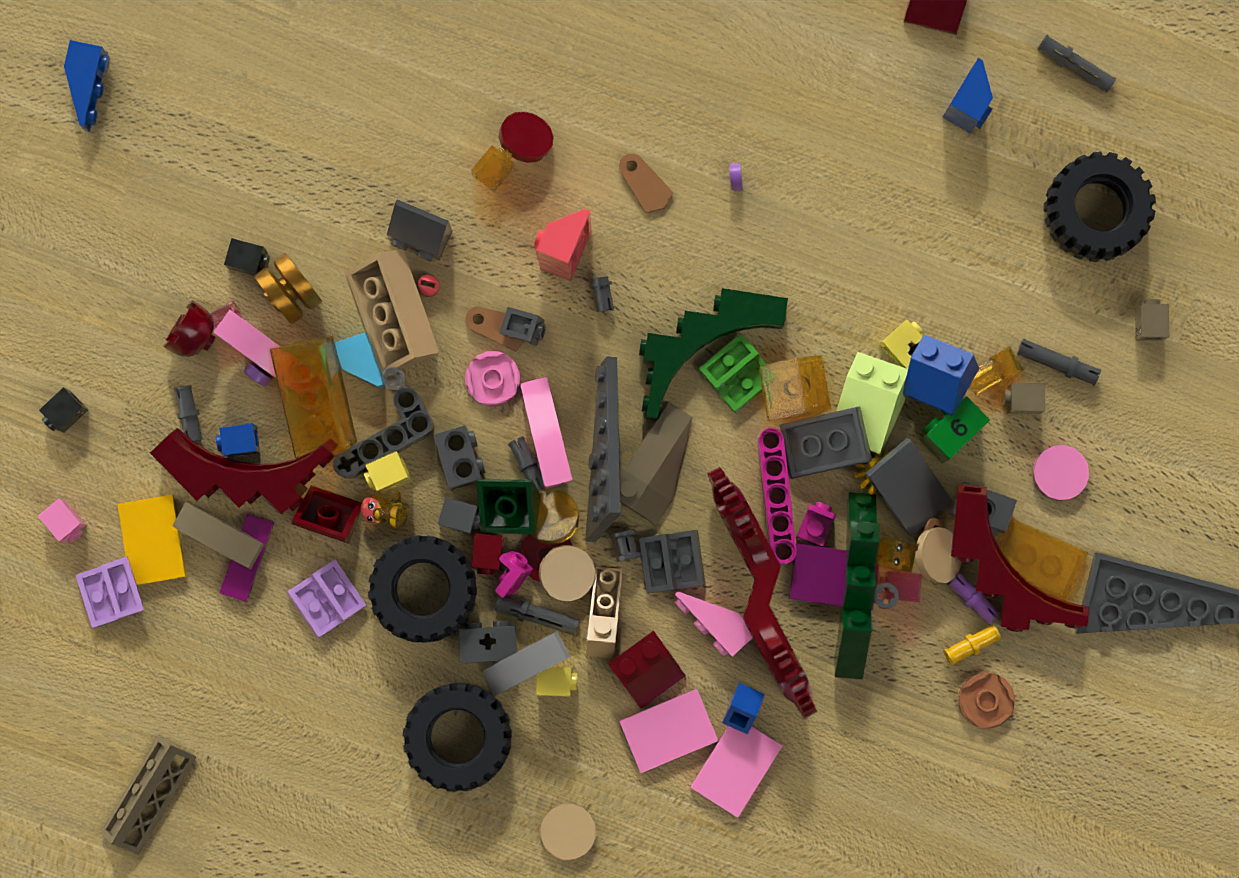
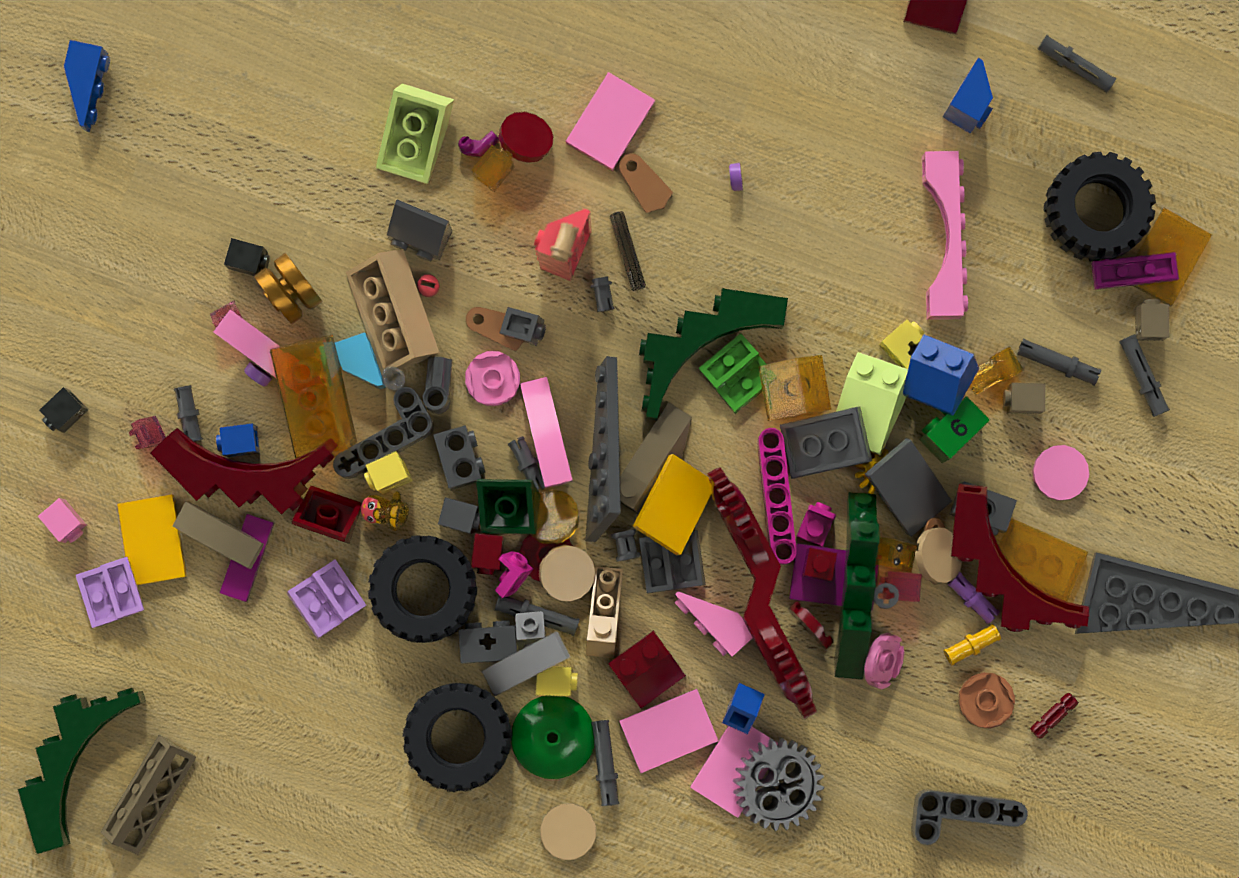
(47, 800): none -> dark green arch
(147, 432): none -> clear pink tile
(191, 332): dark red cylinder -> none
(414, 132): none -> yellowish green slope
(438, 382): none -> dark grey piece
(477, 148): none -> magenta arm
(529, 628): none -> light grey bracket
(555, 715): none -> green dish
(564, 242): none -> tan pin
(605, 764): none -> dark grey pin
(610, 121): none -> bright pink tile
(627, 251): none -> clear smoke axle
(674, 505): none -> yellow tile
(776, 759): none -> dark grey gear
(811, 624): none -> dark red tile
(819, 564): none -> dark red brick
(884, 660): none -> bright pink tile
(941, 179): none -> bright pink arch
(969, 812): none -> dark grey beam
(1054, 715): none -> dark red axle
(1134, 271): none -> magenta tile
(1144, 375): none -> dark grey pin
(1169, 235): none -> clear yellow tile

